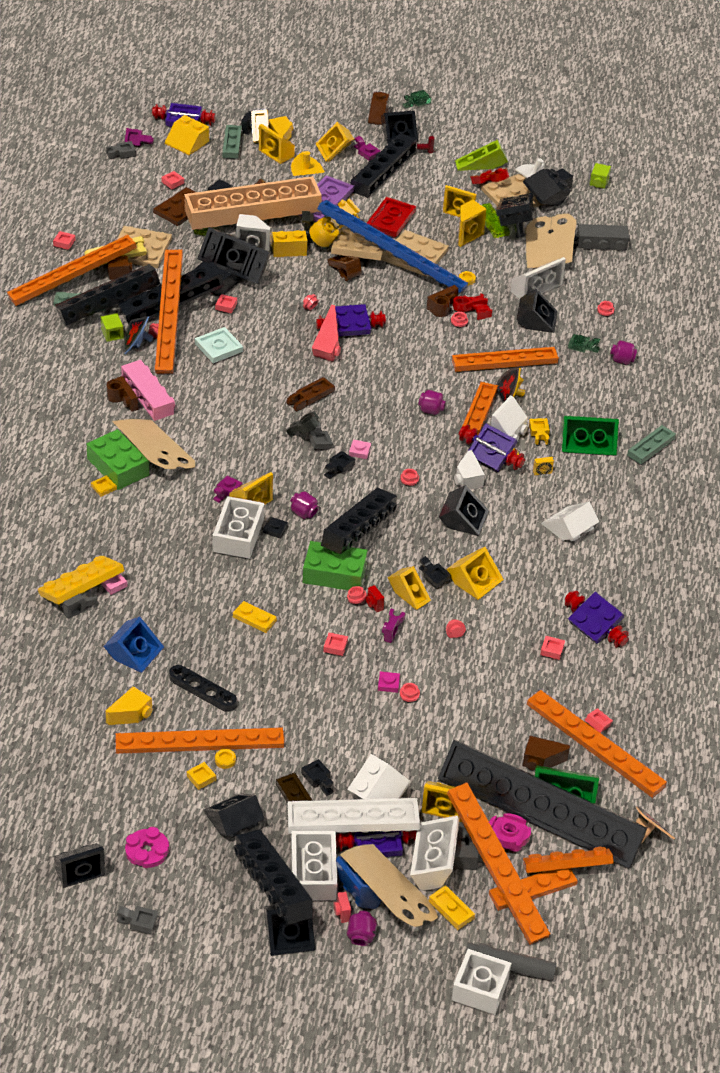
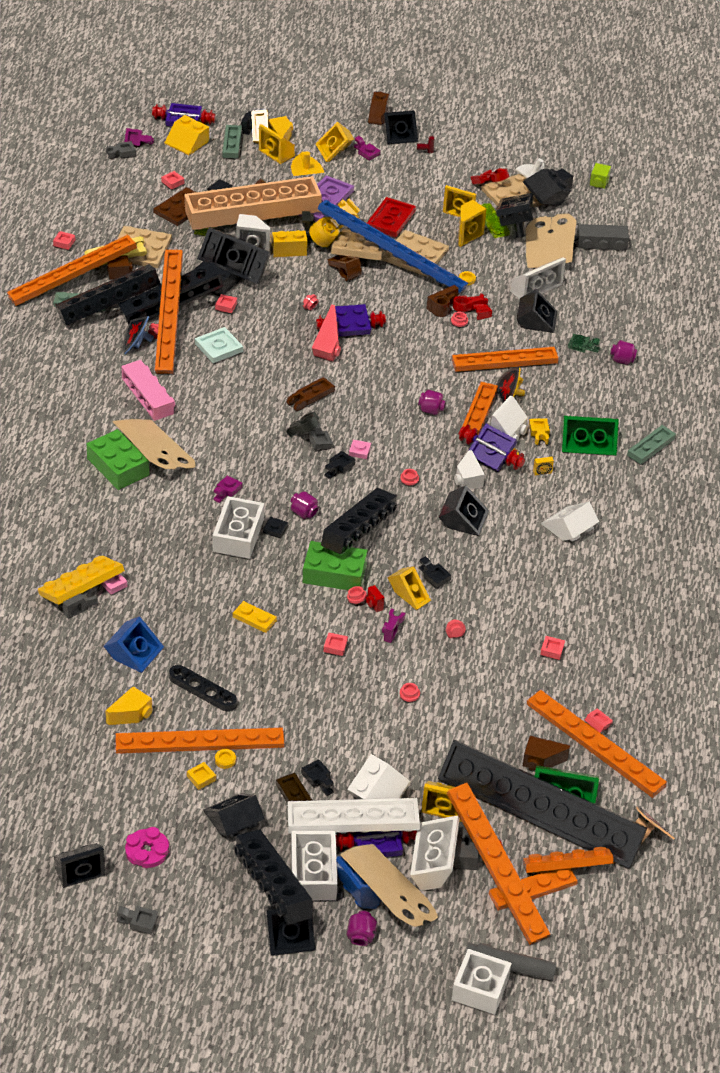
(103, 486): yellow tile -> none
(112, 327): lime brick -> none
(119, 390): reddish brown plate -> none
(256, 490): yellow slope -> none
(342, 907): coral plate -> none
(383, 165): black brick -> none
(388, 682): dark pink plate -> none
(418, 98): clear green plate -> none
(452, 907): yellow plate -> none
(476, 573): yellow slope -> none
(484, 158): lime slope -> none
(520, 832): dark pink plate -> none
(596, 618): dark purple plate -> none
(605, 308): coral plate -> none

